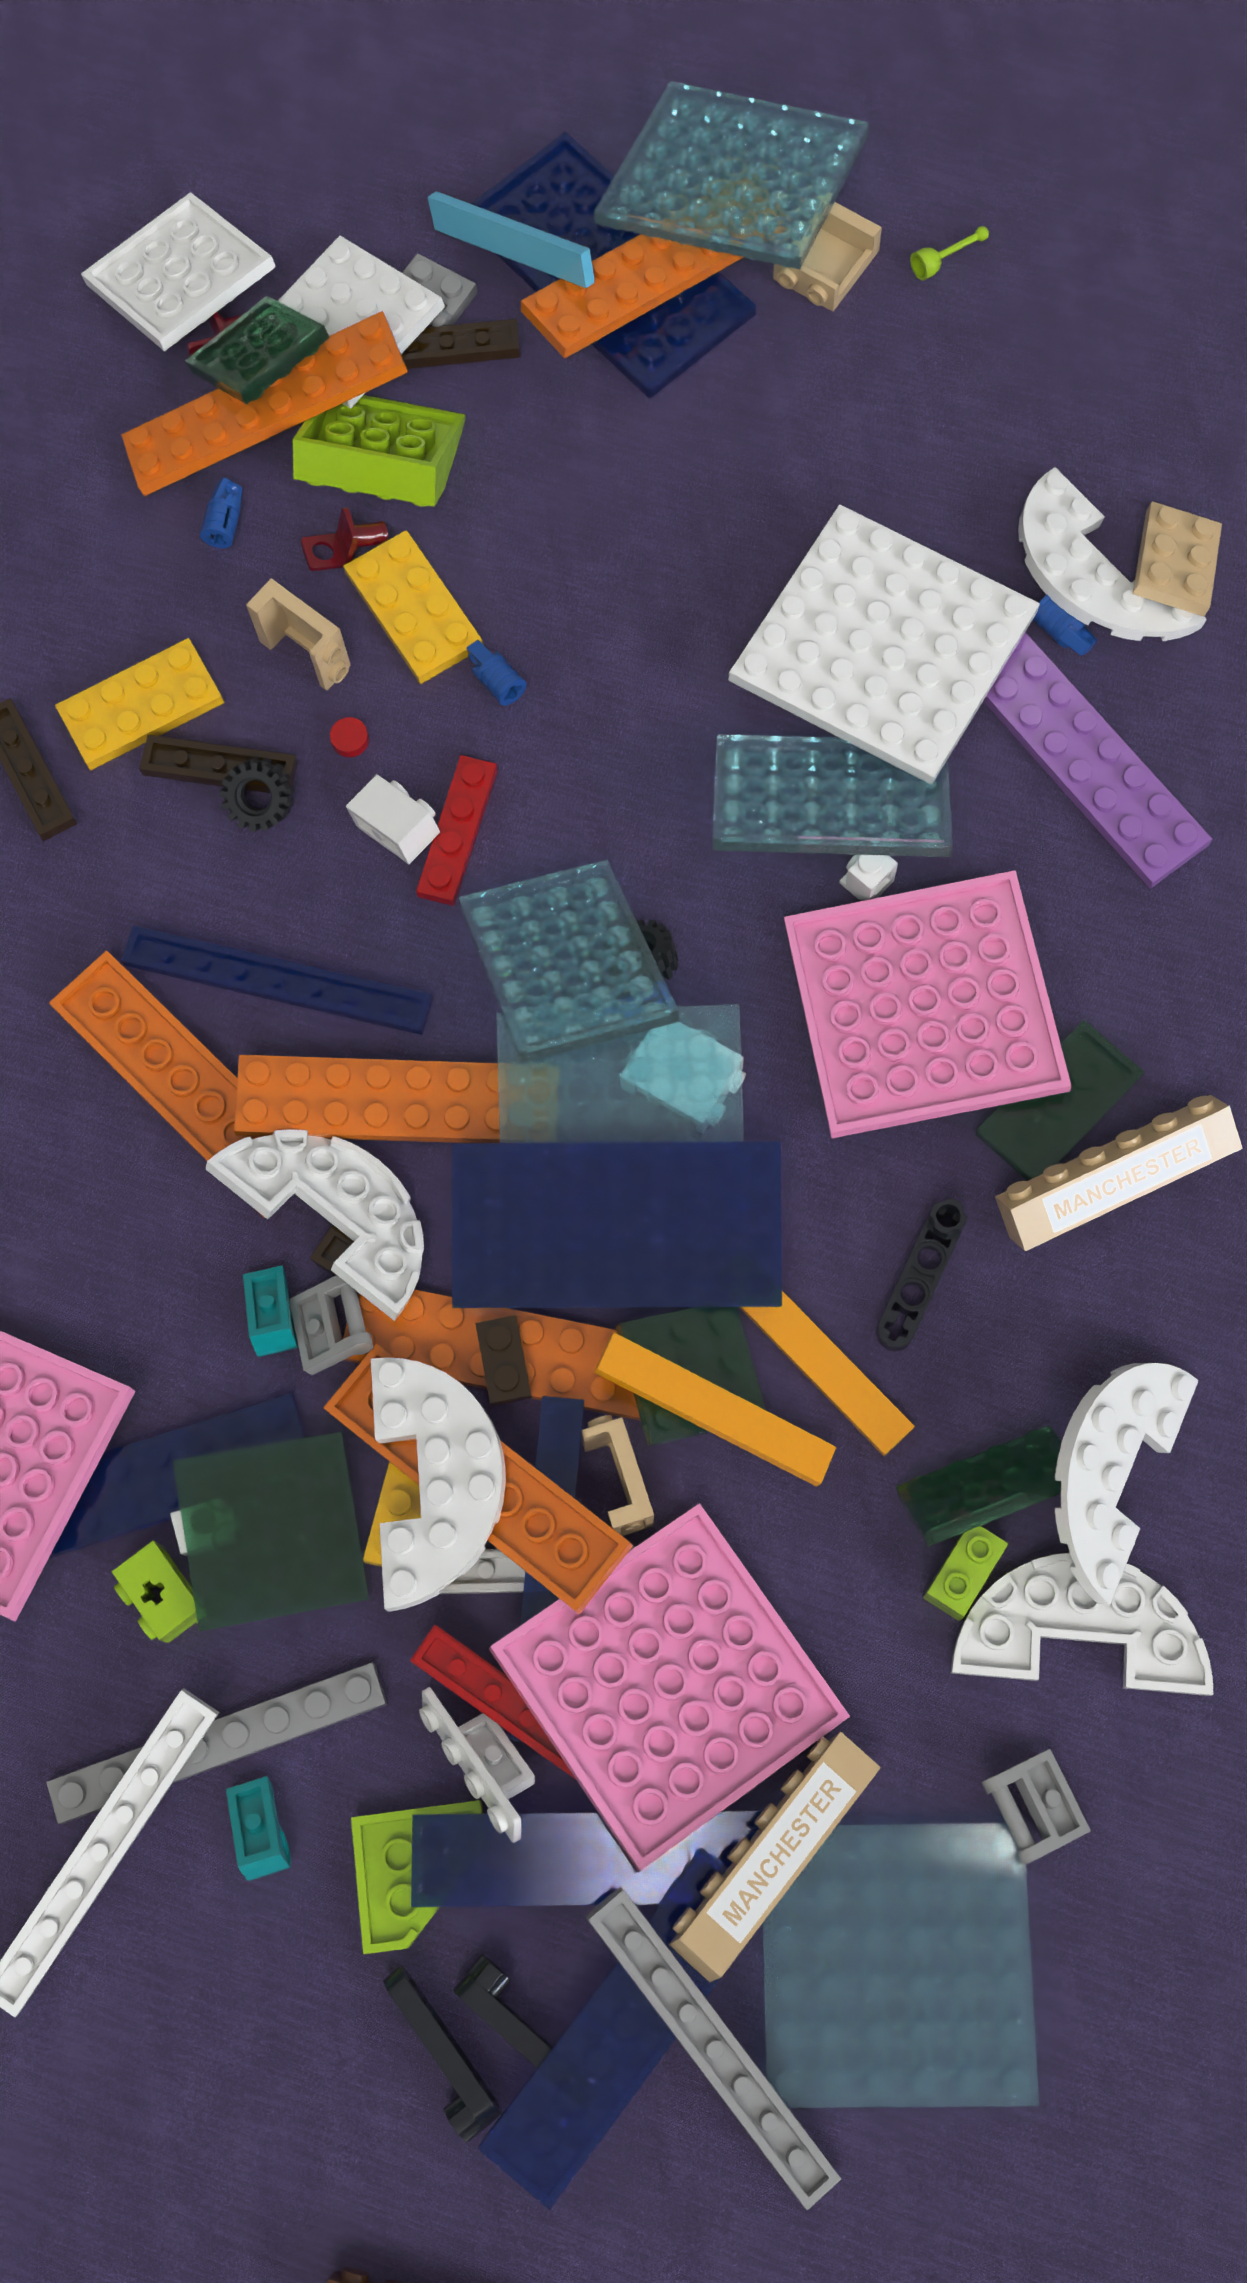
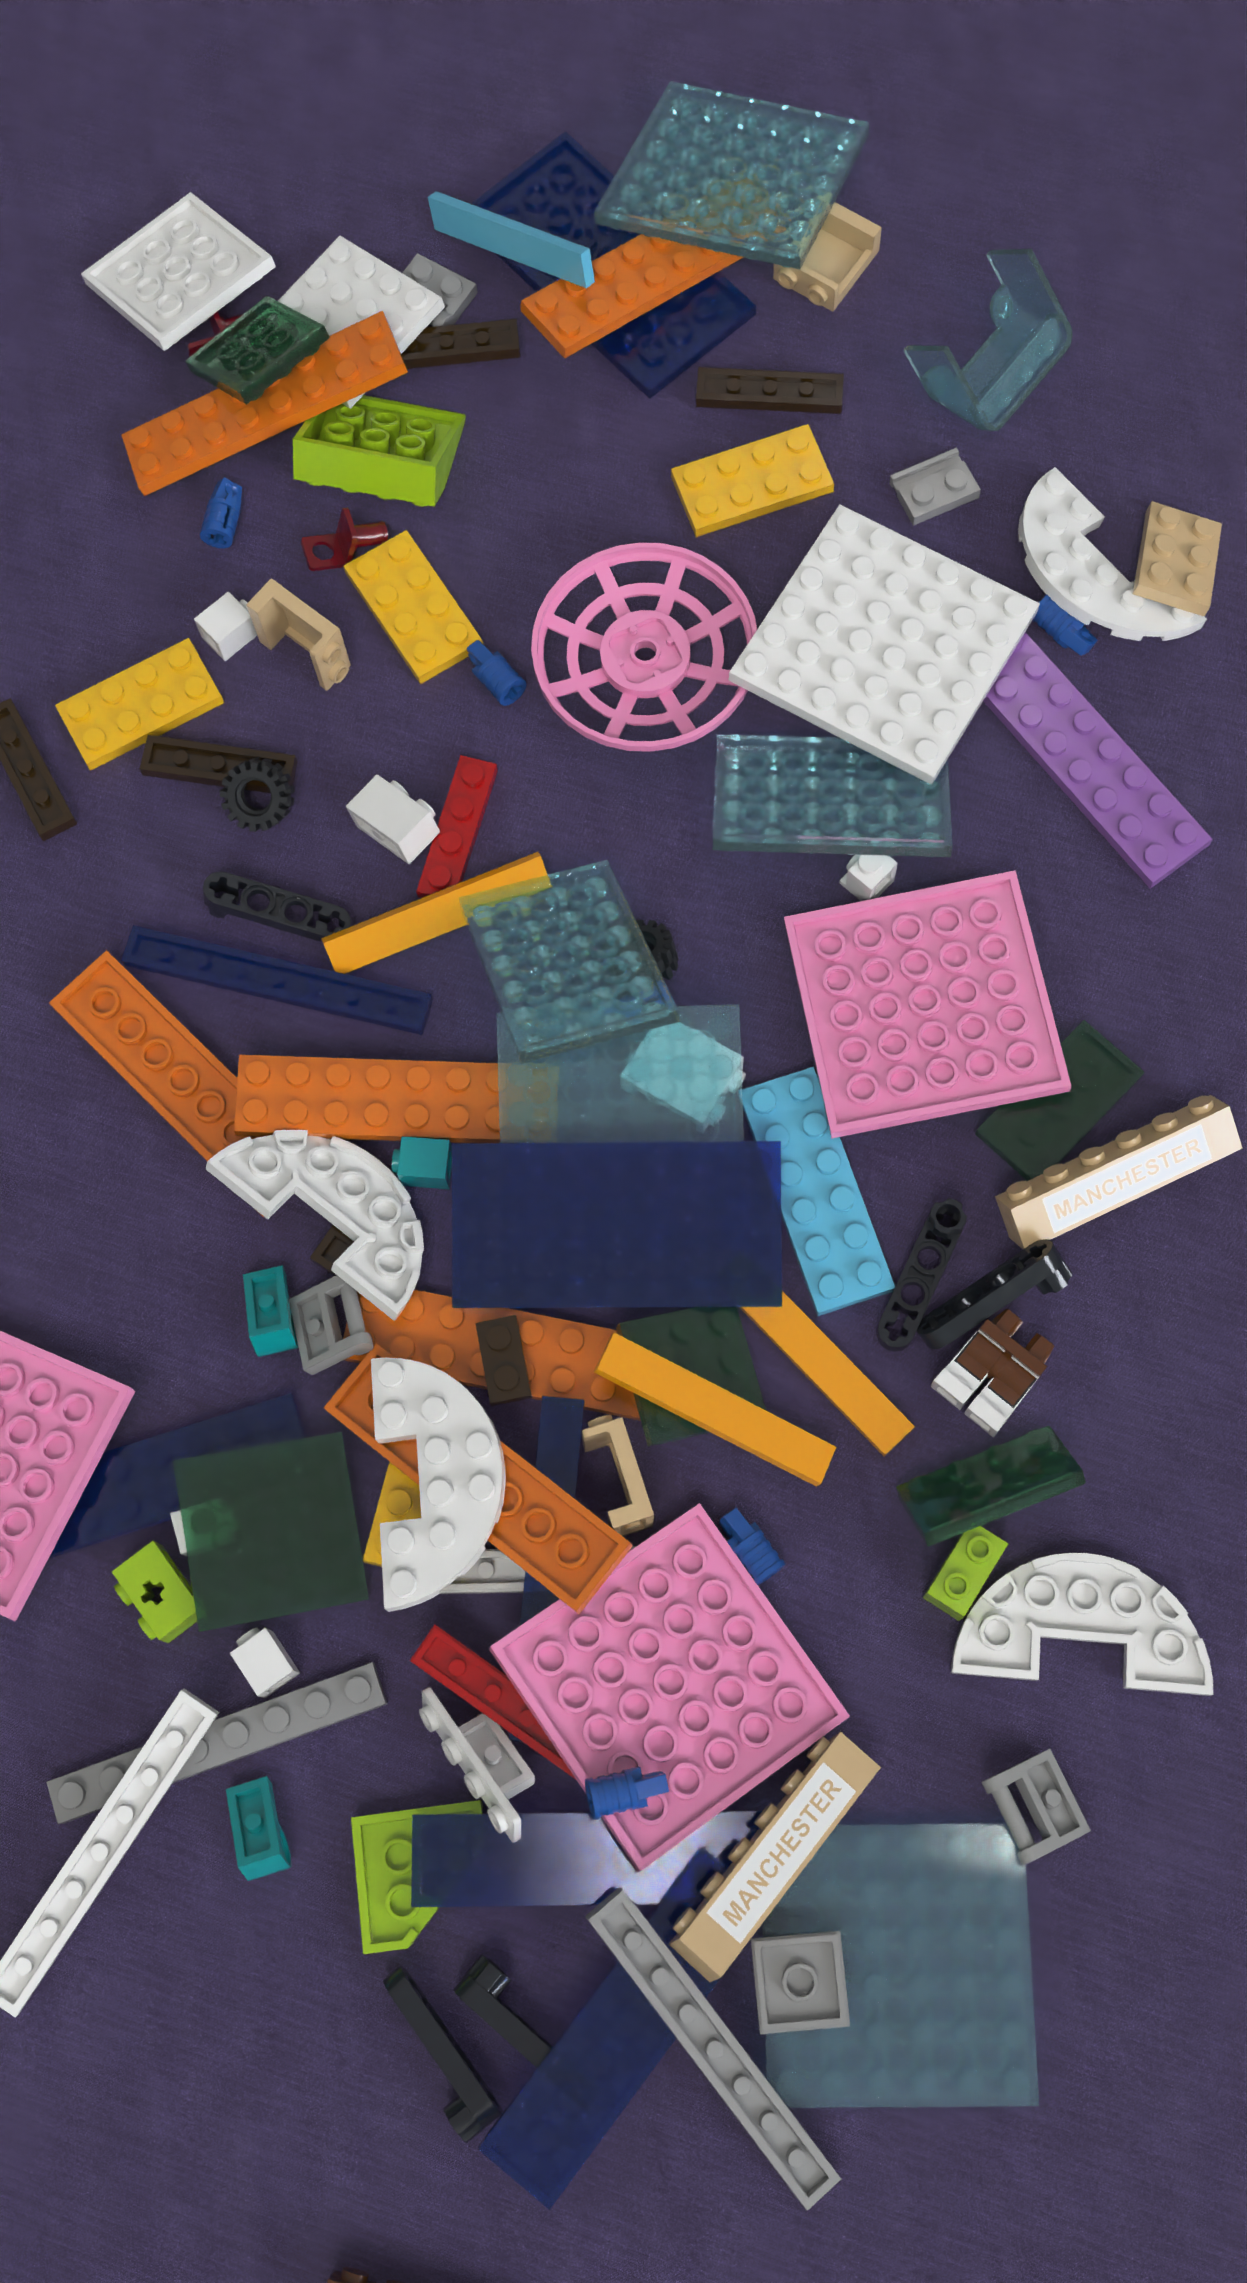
(226, 625): none -> white brick
(264, 1661): none -> white brick
(275, 913): none -> black beam
(349, 737): red tile -> none
(419, 919): none -> light orange tile
(423, 1162): none -> teal brick
(623, 1791): none -> blue hinge
(637, 631): none -> bright pink dish
(751, 1546): none -> blue hinge
(752, 480): none -> yellow plate
(769, 390): none -> dark brown plate
(800, 1982): none -> light grey plate
(818, 1194): none -> medium azure plate
(927, 260): lime hinge -> none
(934, 486): none -> light grey plate
(1003, 1361): none -> hips
(1016, 356): none -> clear light blue windscreen
(1035, 1265): none -> black beam
(1097, 1457): white plate -> none

